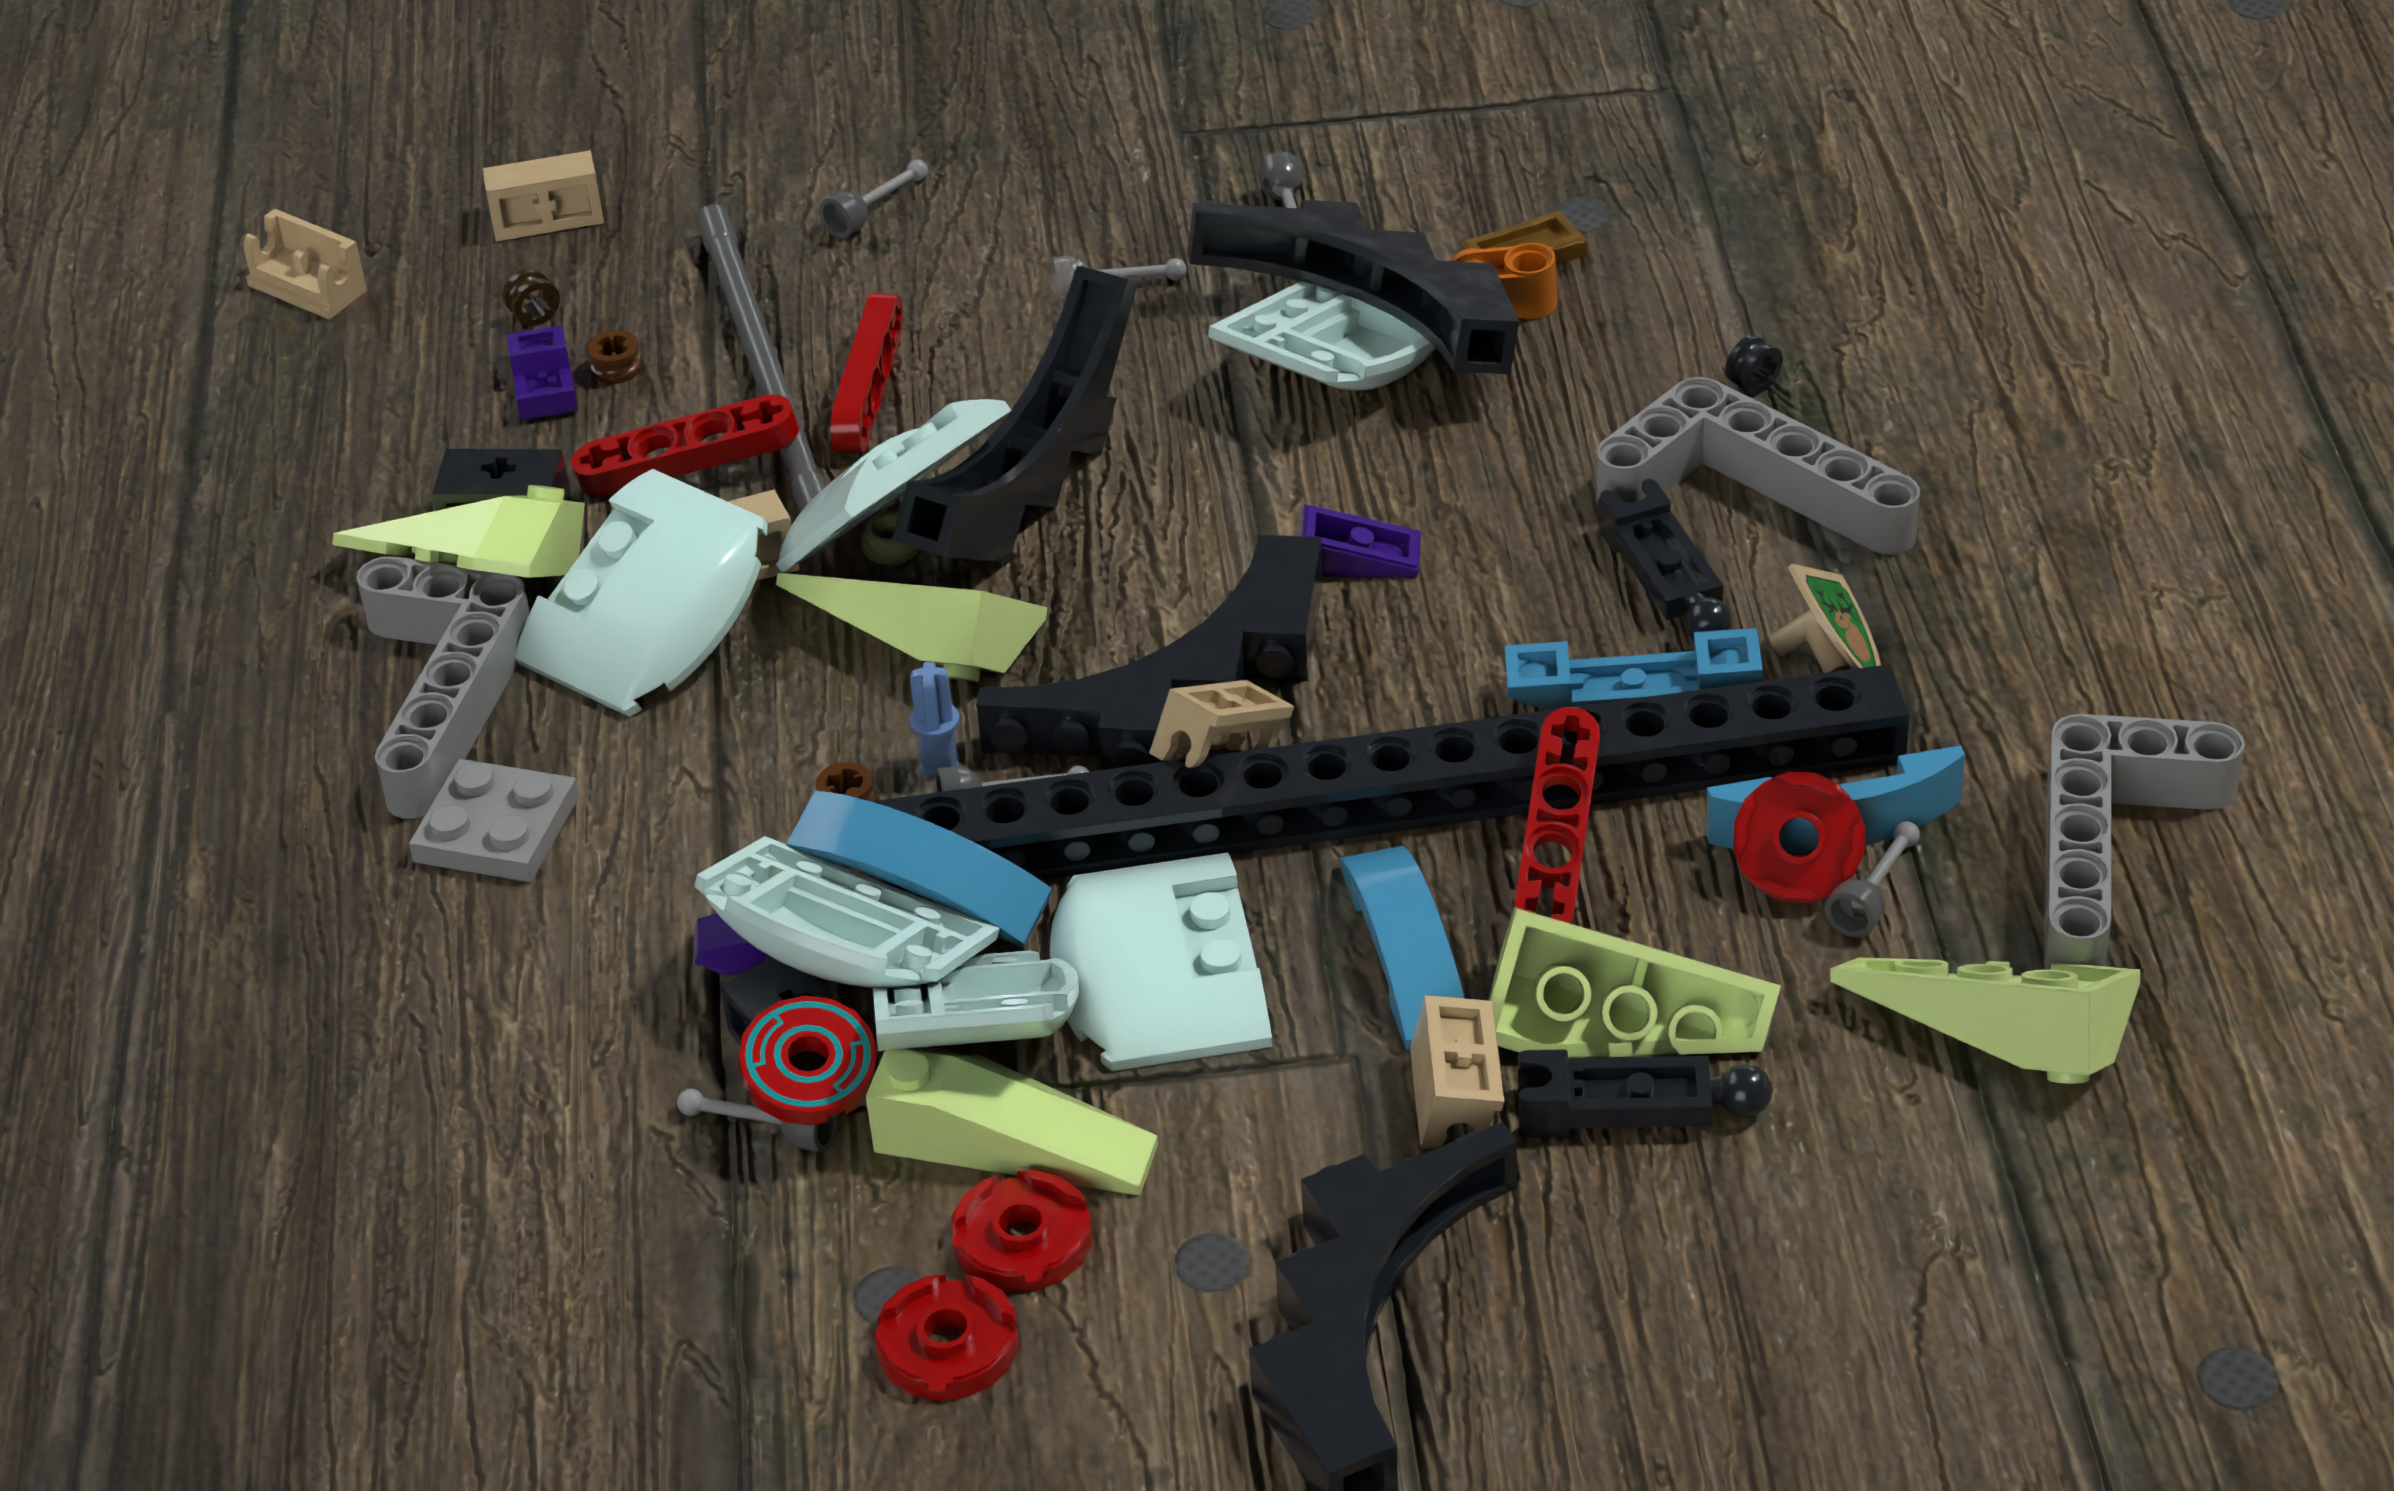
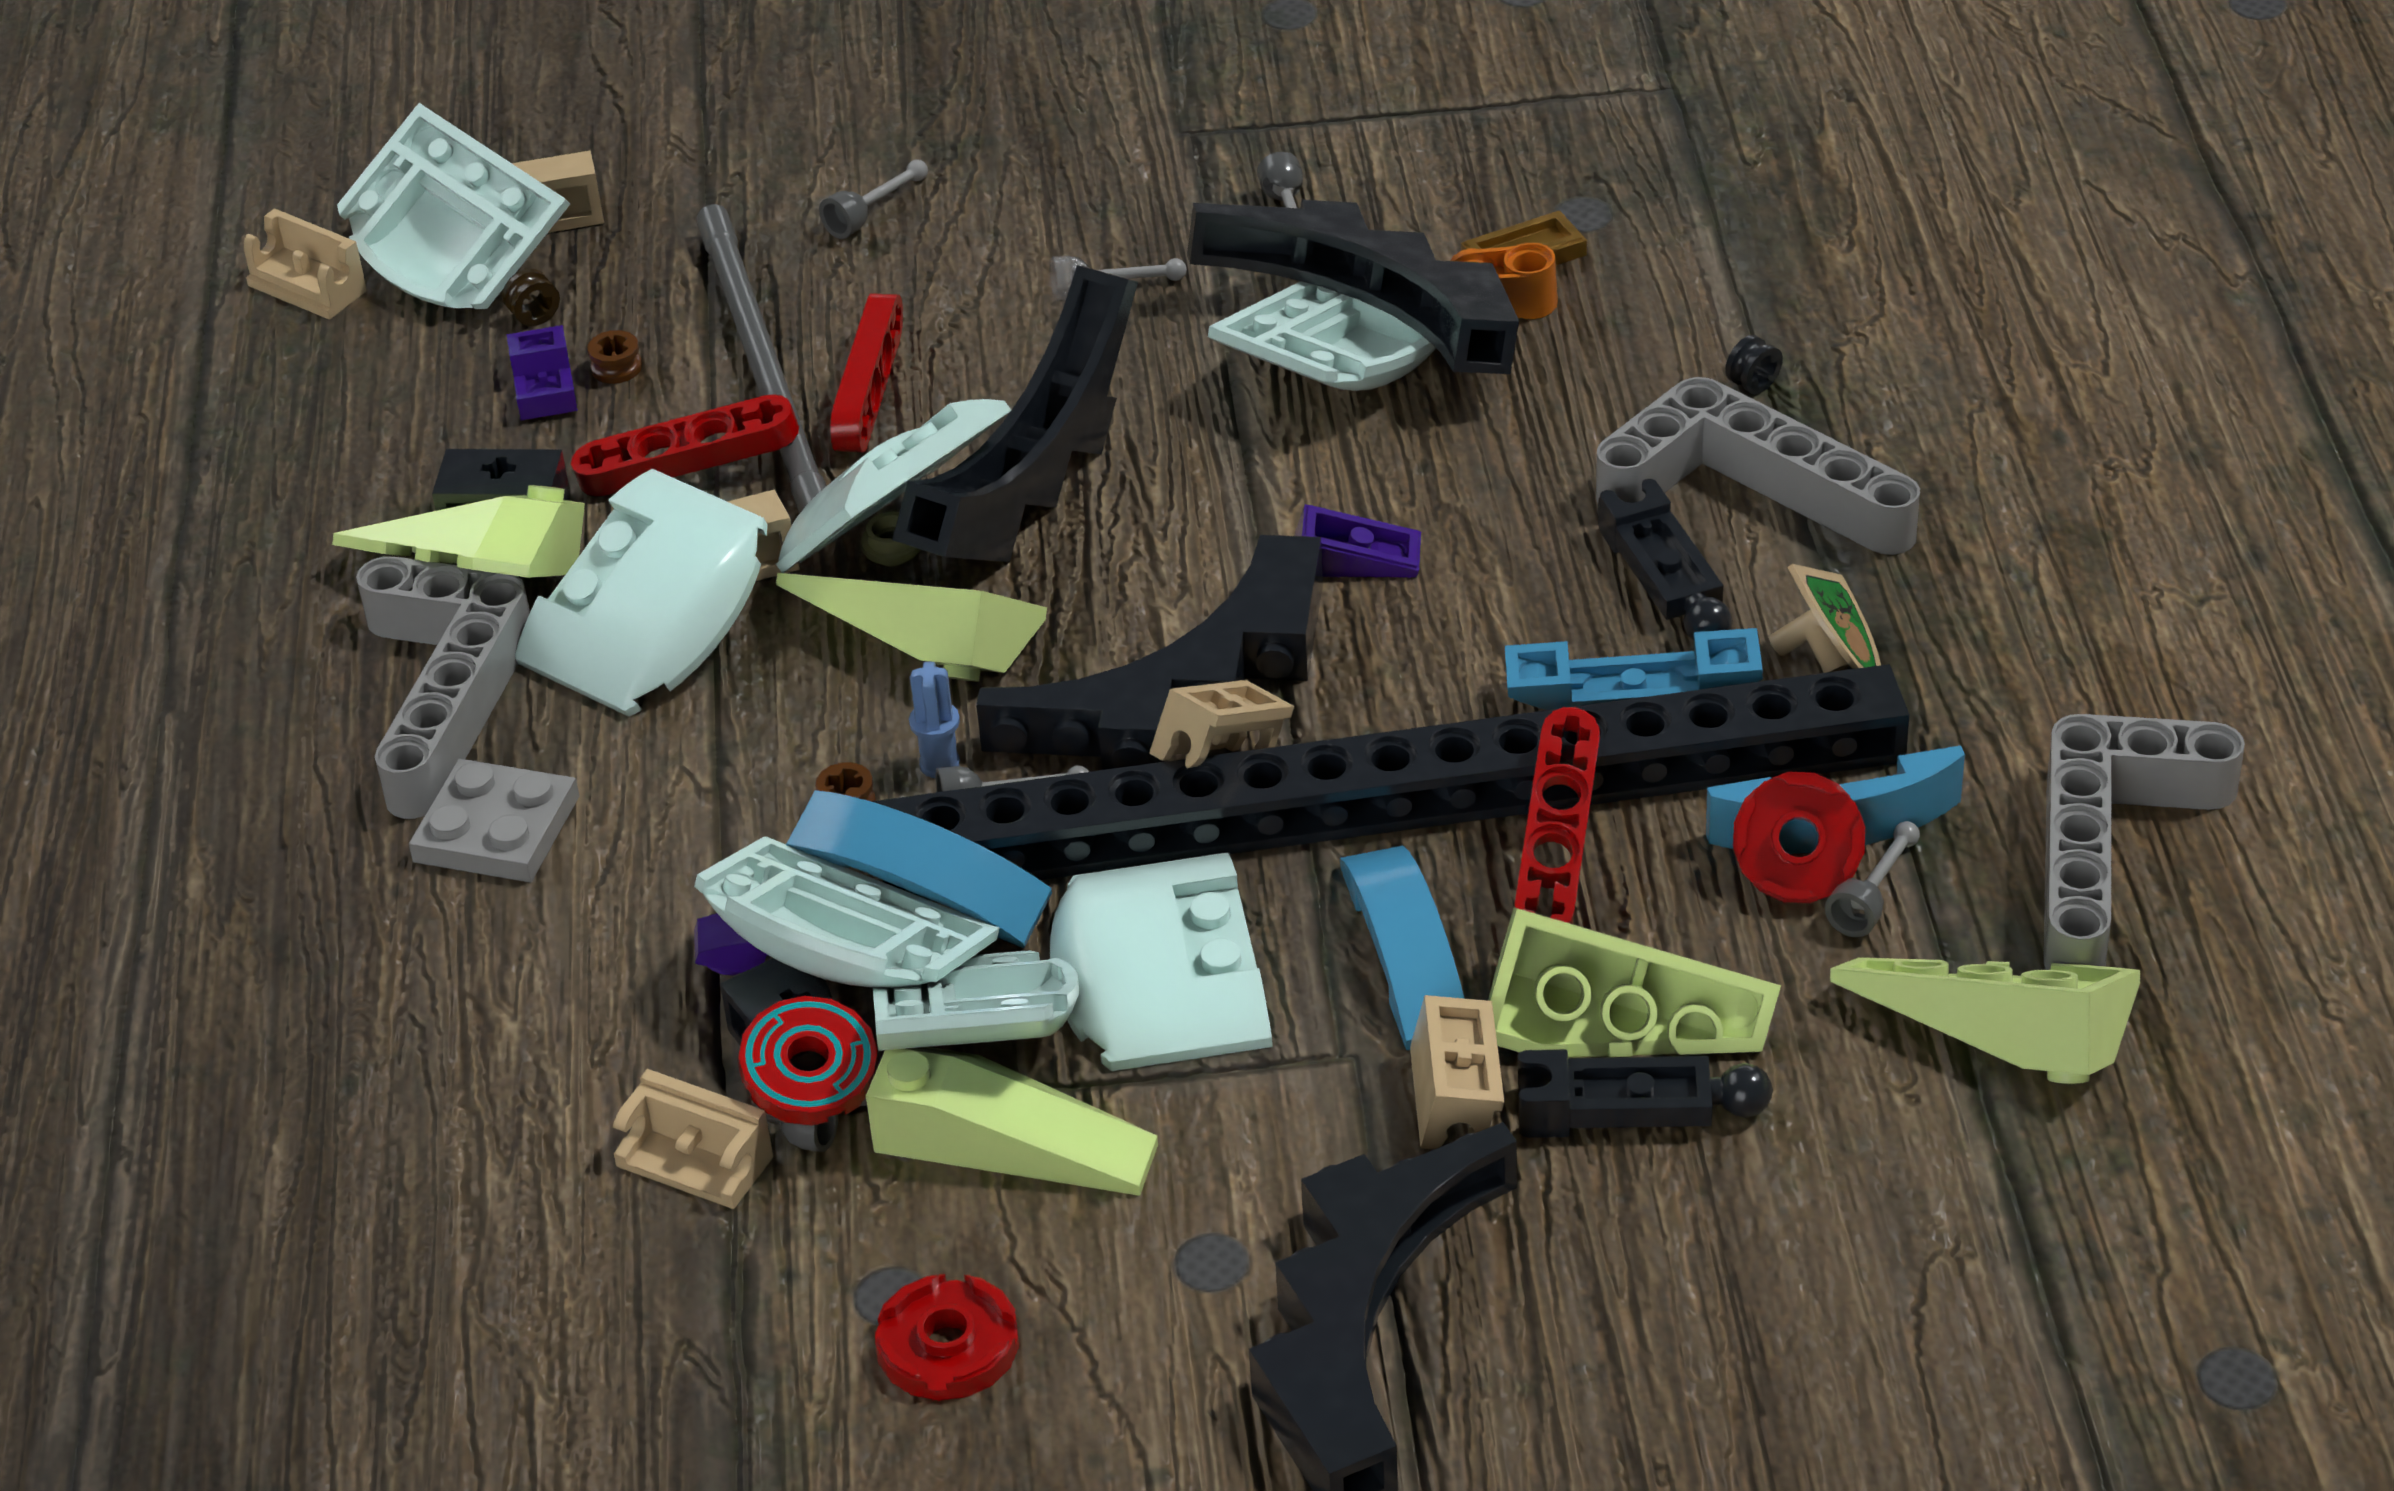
(447, 214): none -> light aqua slope
(692, 1139): none -> tan hinge
(1027, 1260): red tile -> none

